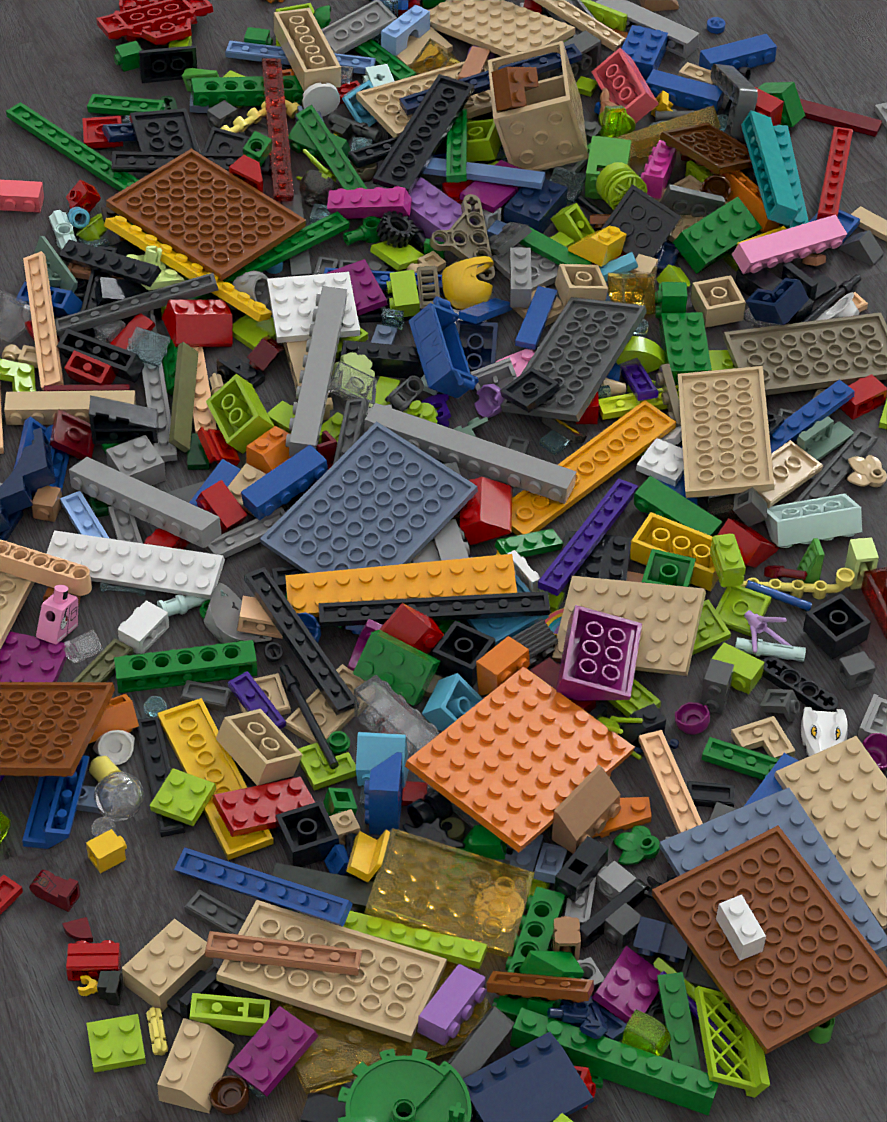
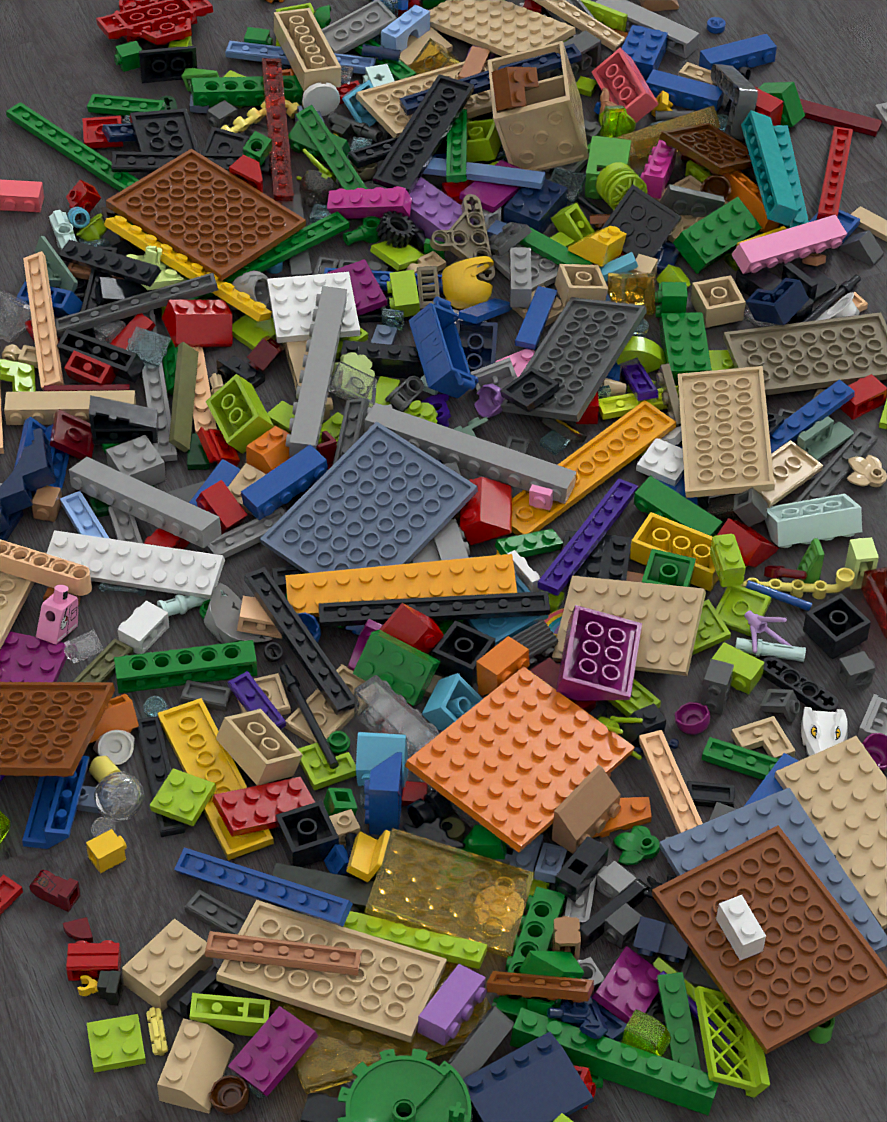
(381, 52): none -> dark blue pin
(541, 497): none -> bright pink plate

